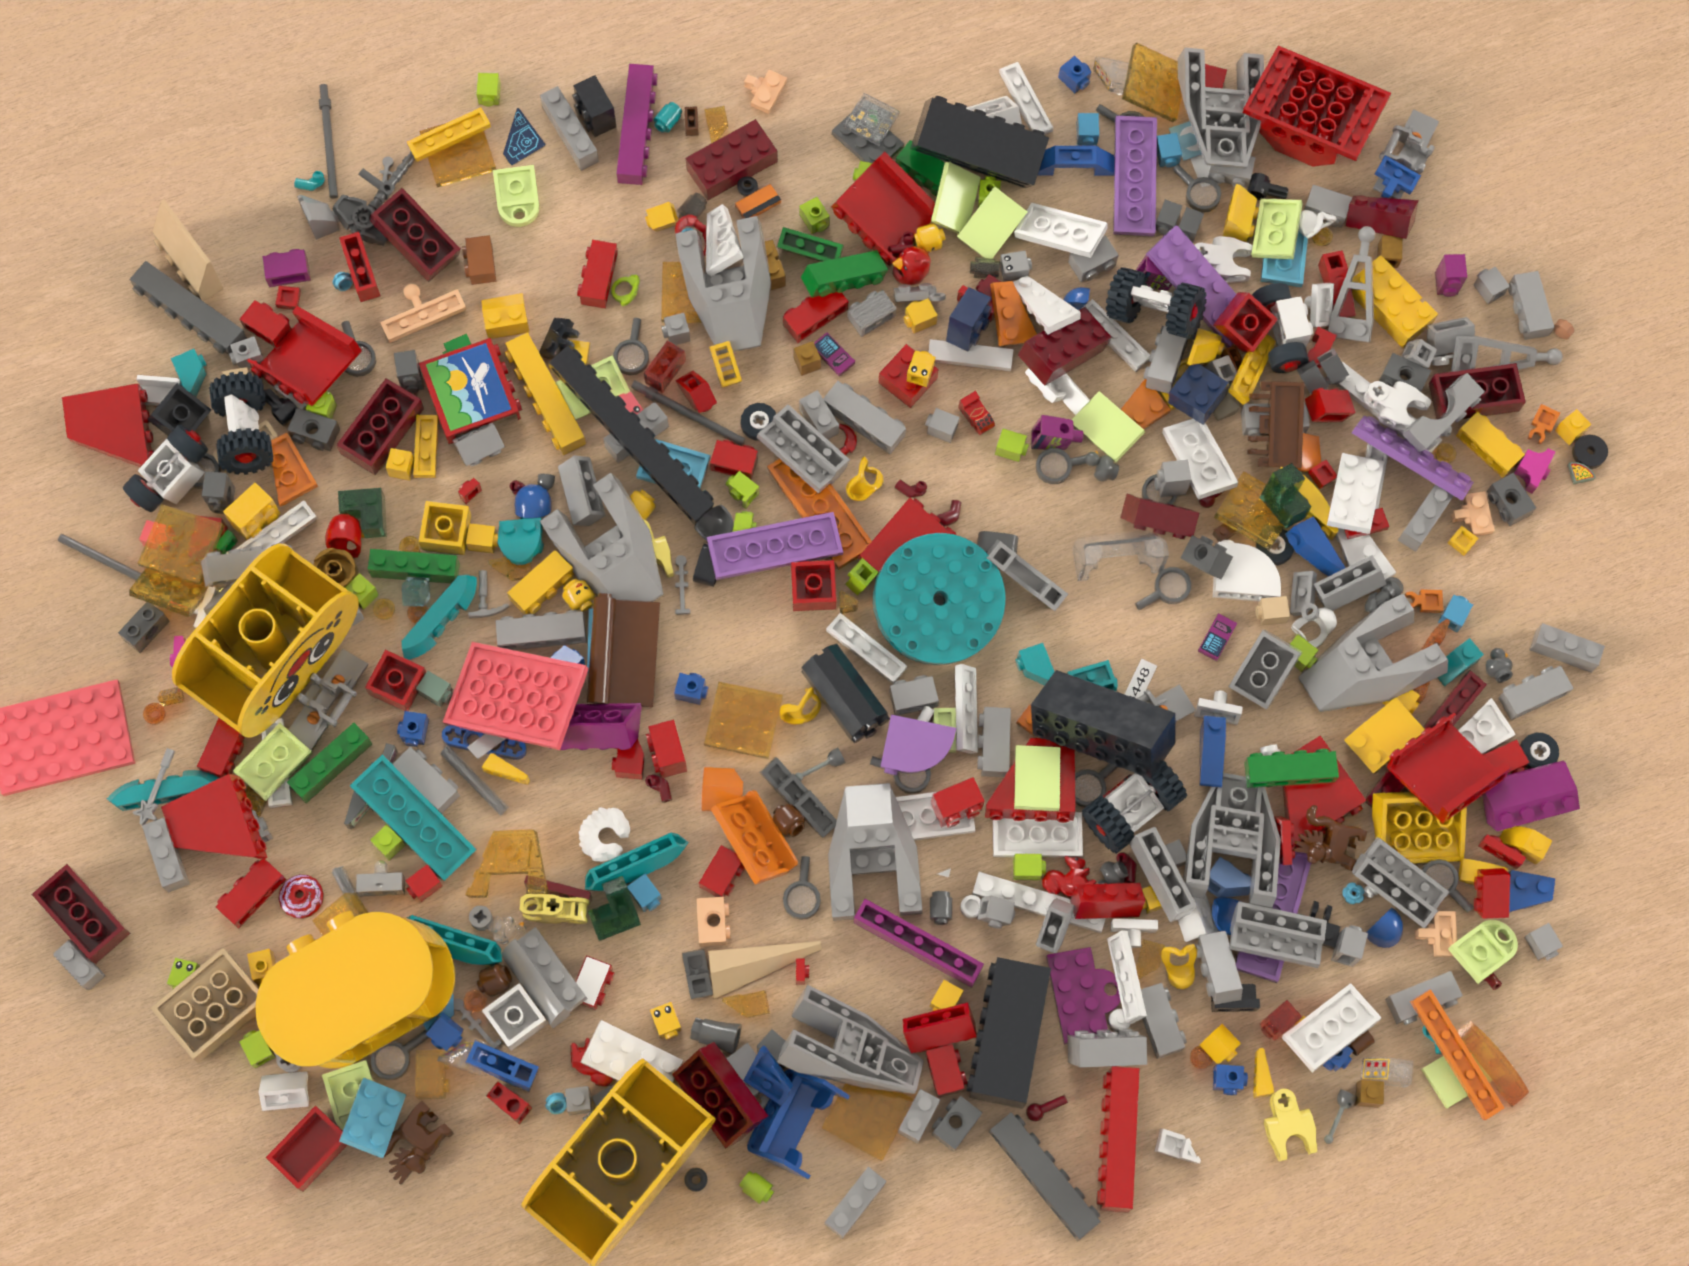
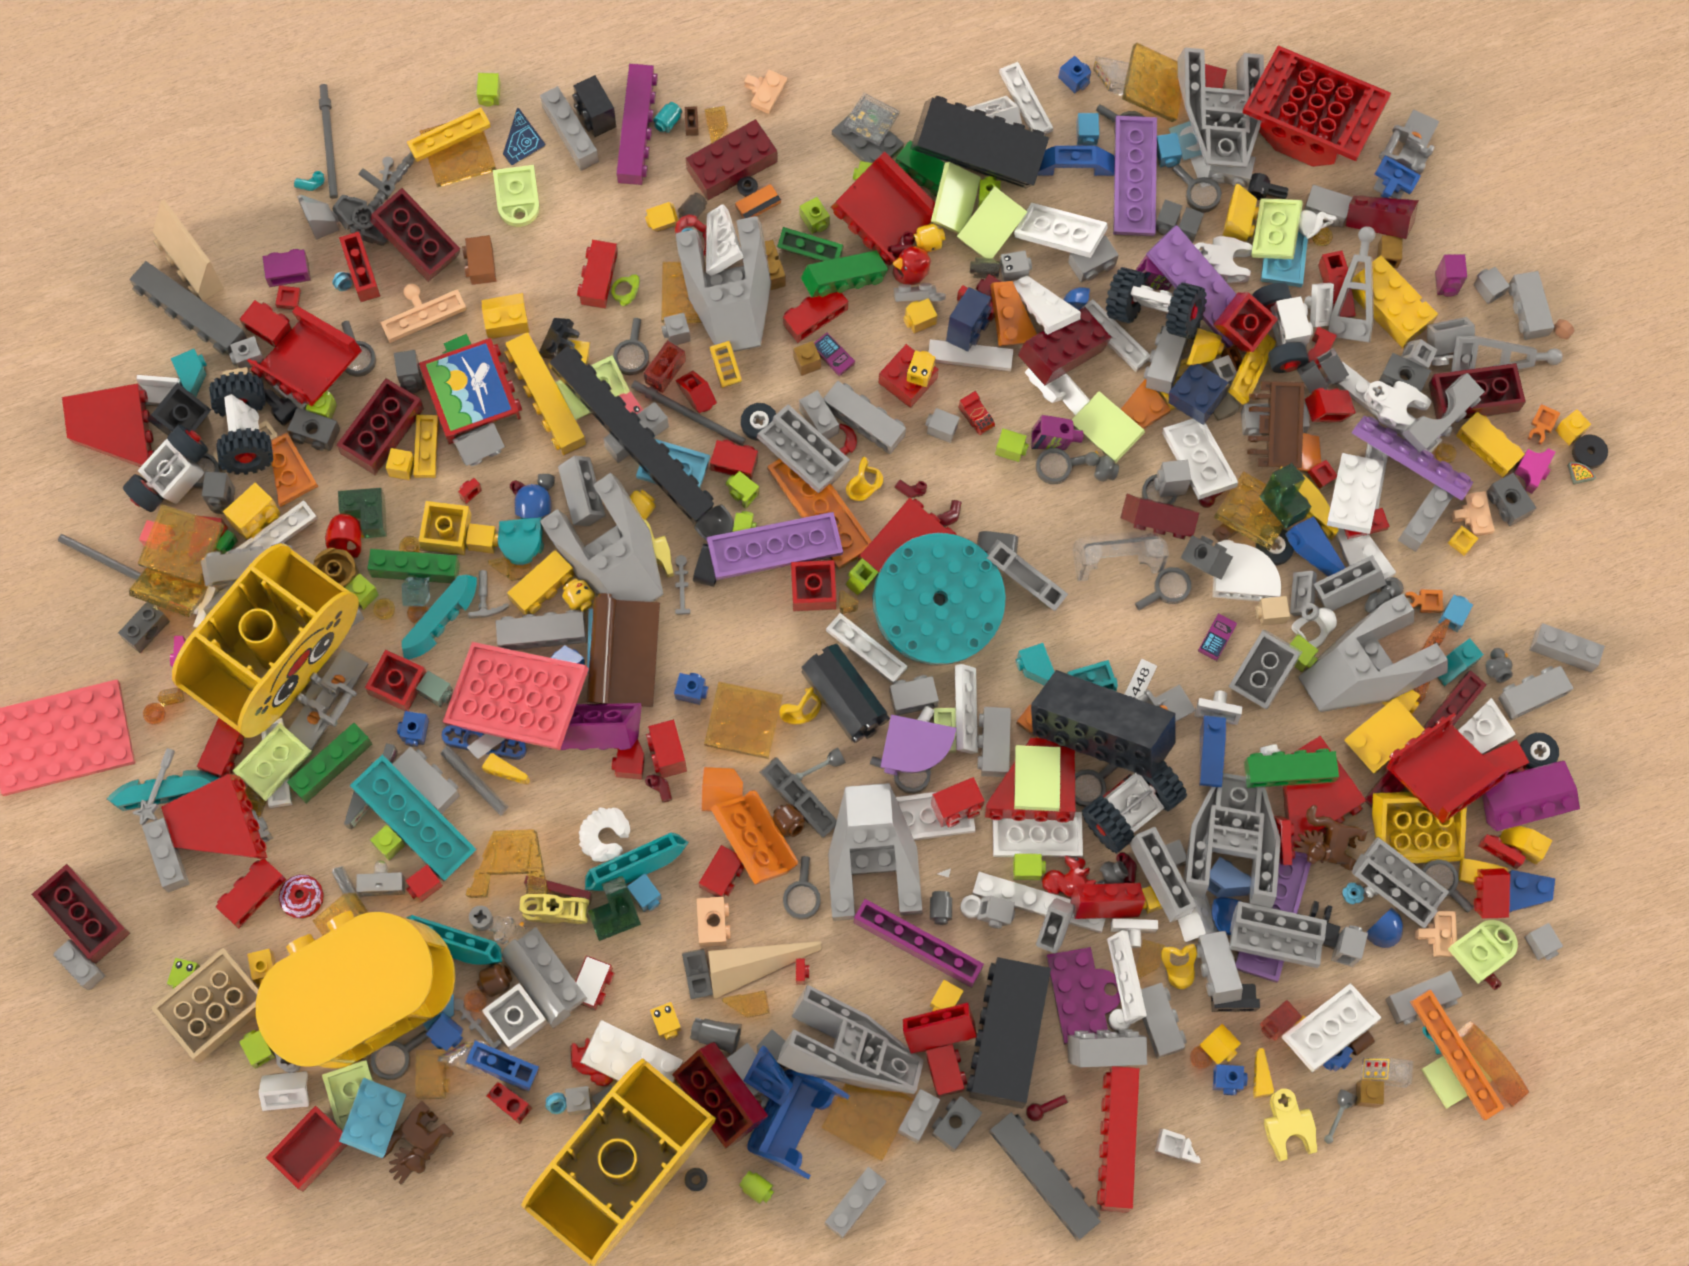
(871, 312): light grey brick -> none

